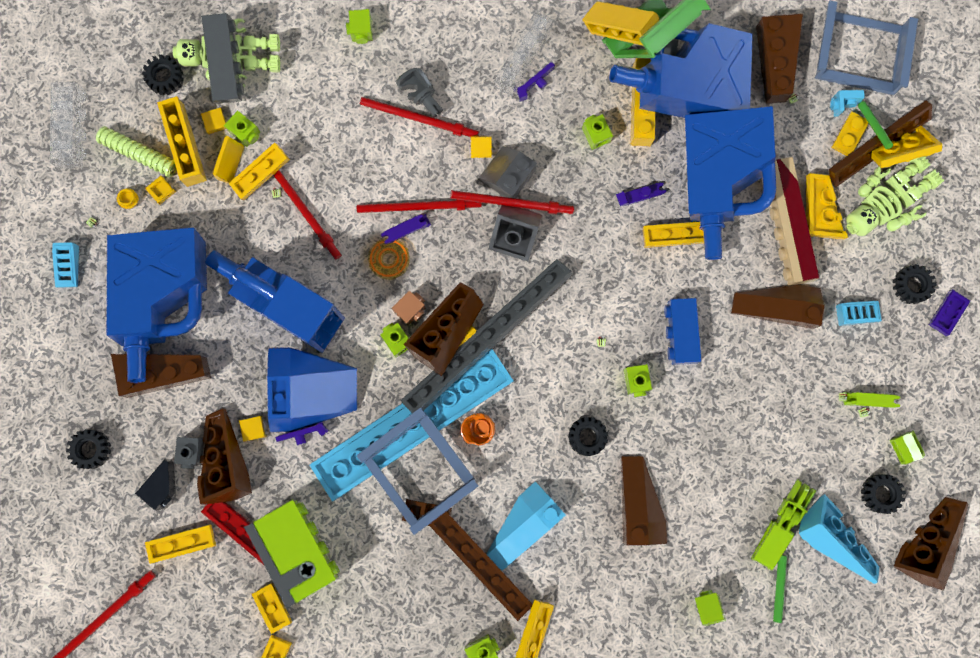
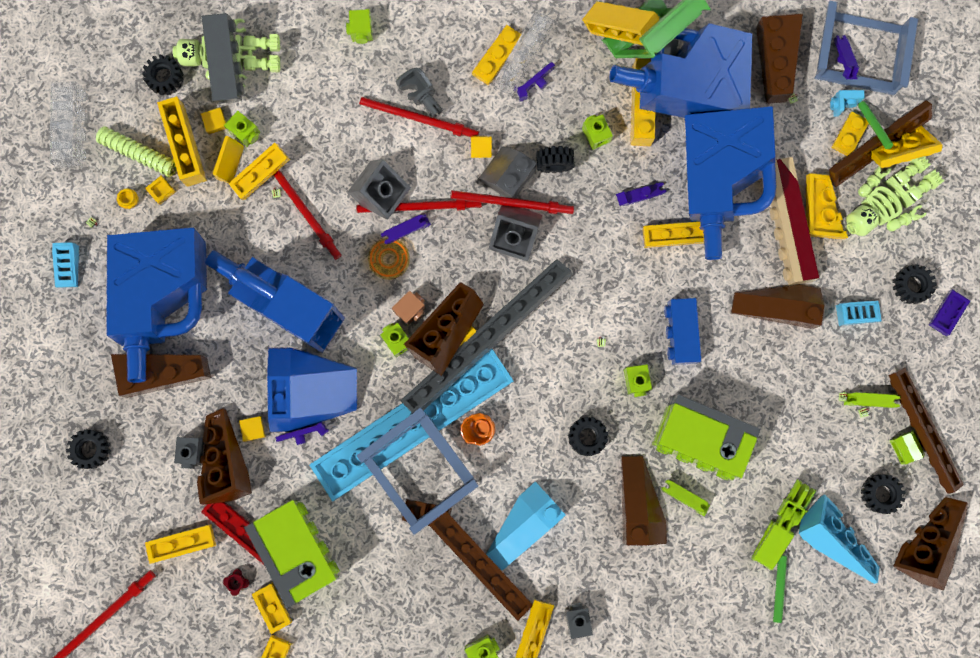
(159, 487): black slope -> none
(235, 588): none -> dark red plate
(379, 188): none -> flat silver slope
(496, 55): none -> yellow plate
(555, 159): none -> black tyre
(578, 621): none -> dark grey brick
(686, 497): none -> lime piece
(706, 438): none -> lime piece
(710, 608): lime brick -> none
(846, 57): none -> dark purple piece
(926, 431): none -> reddish brown plate

